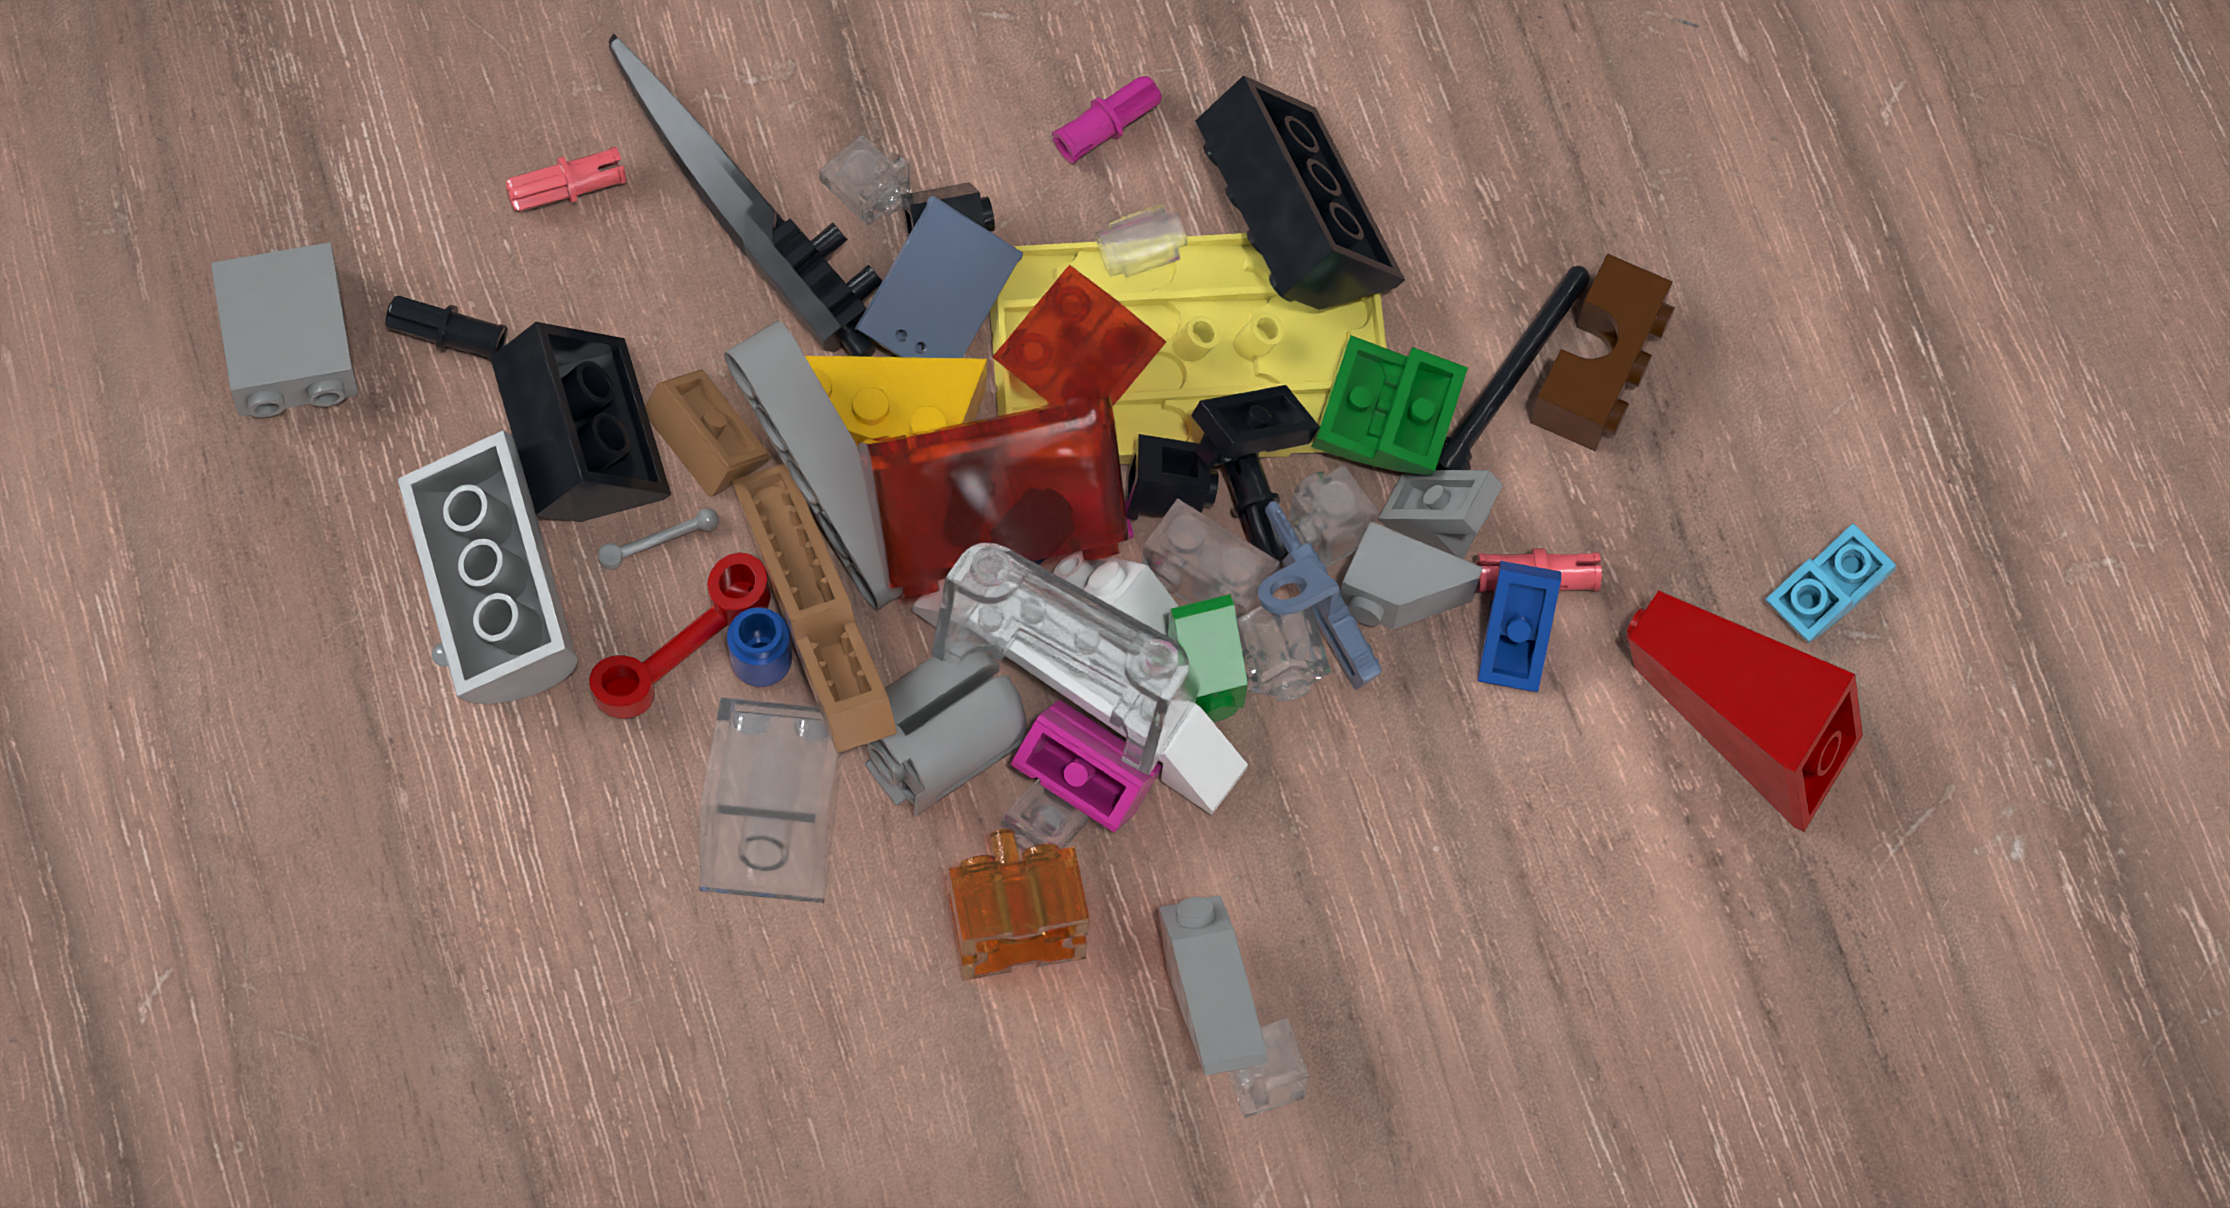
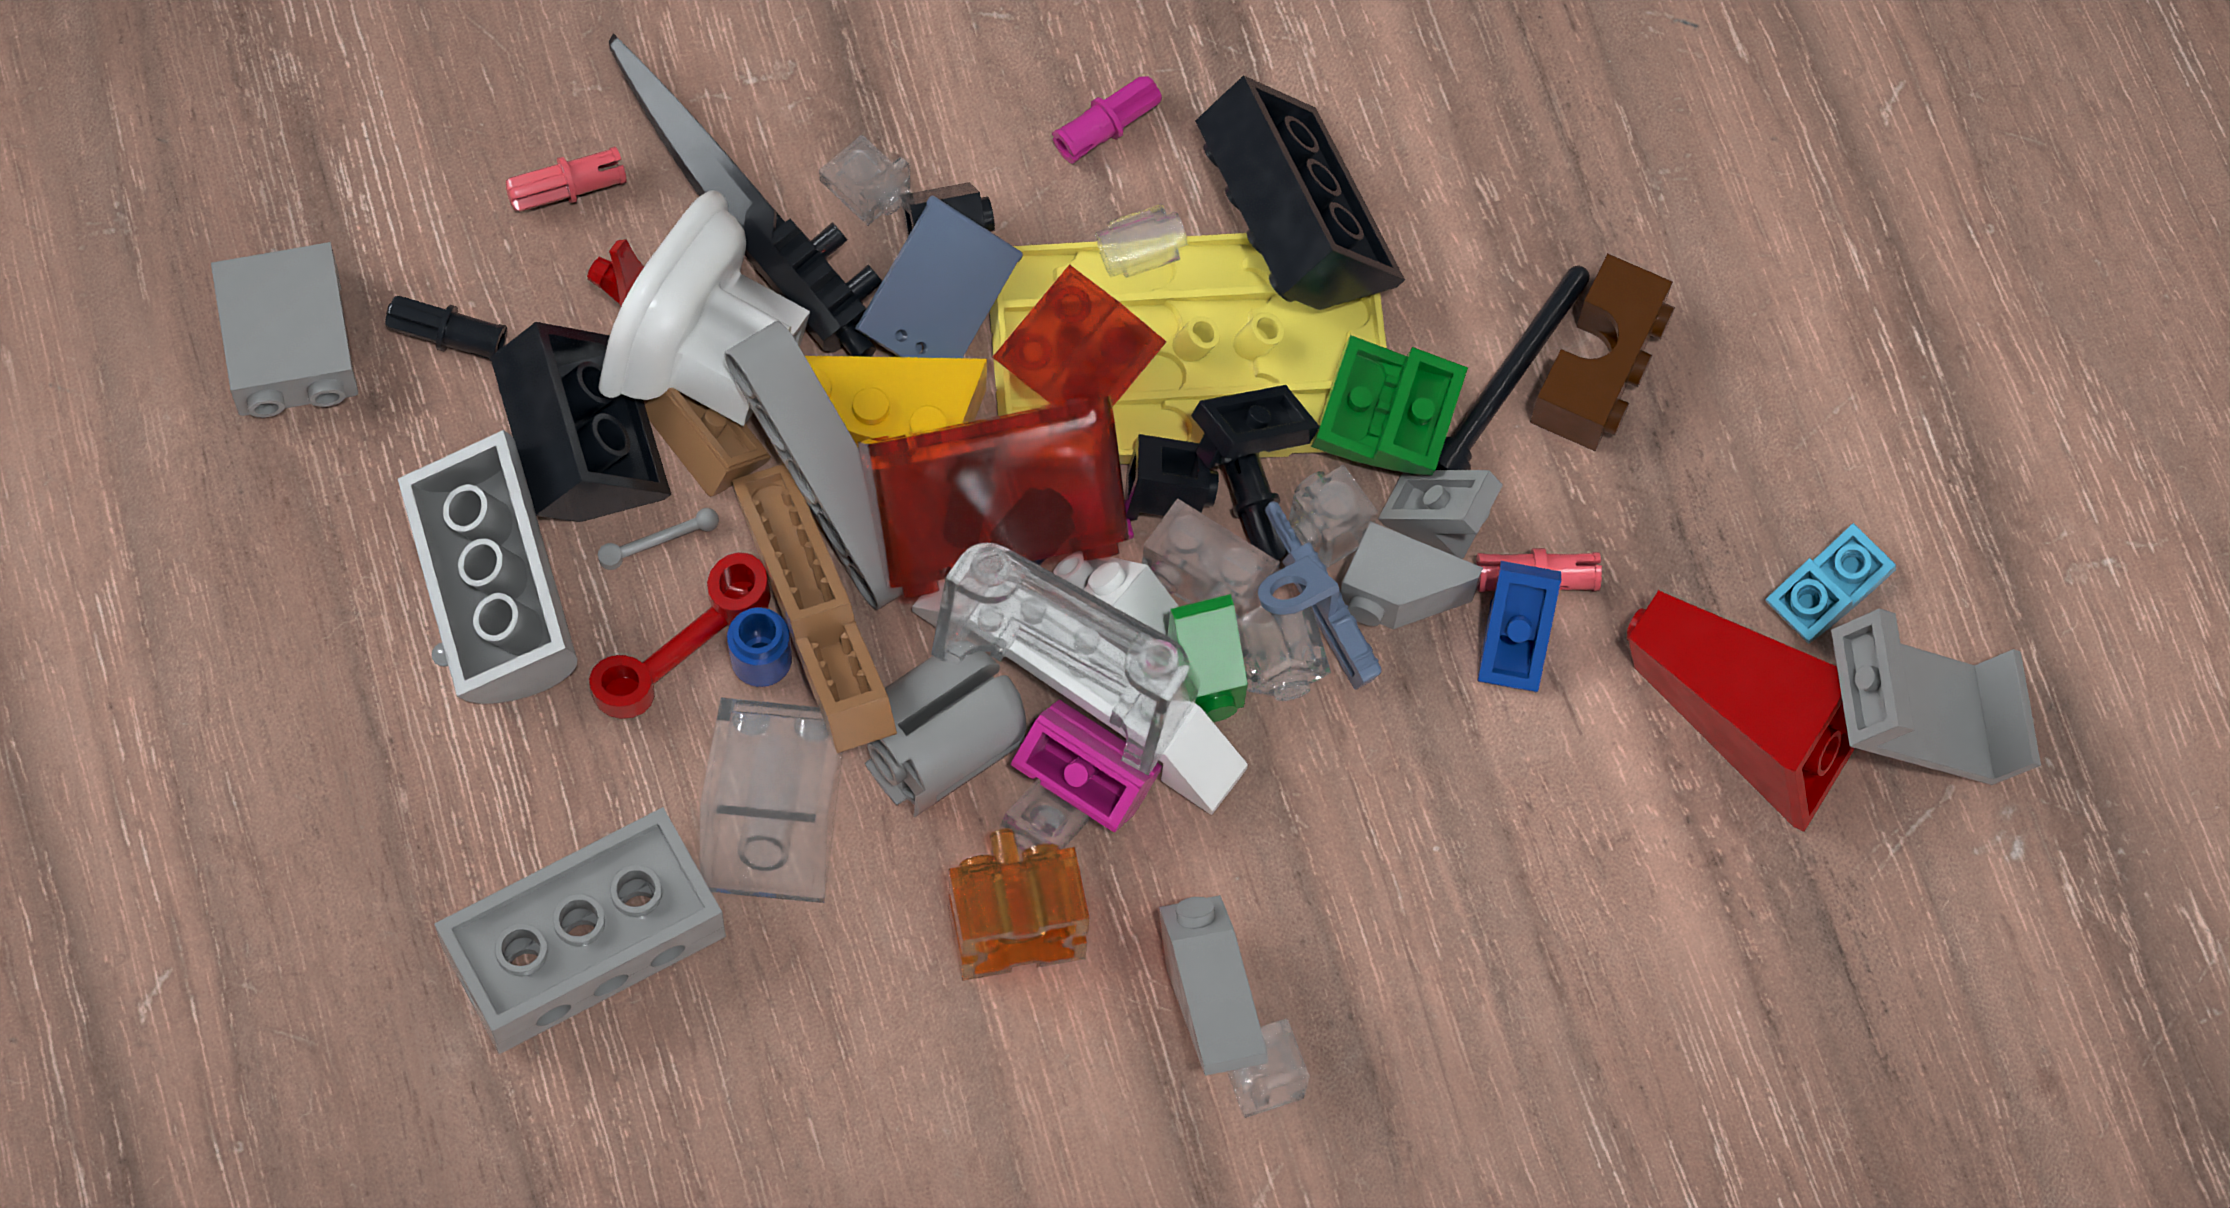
(572, 892): none -> light grey brick
(687, 311): none -> white piece
(1933, 706): none -> light grey panel

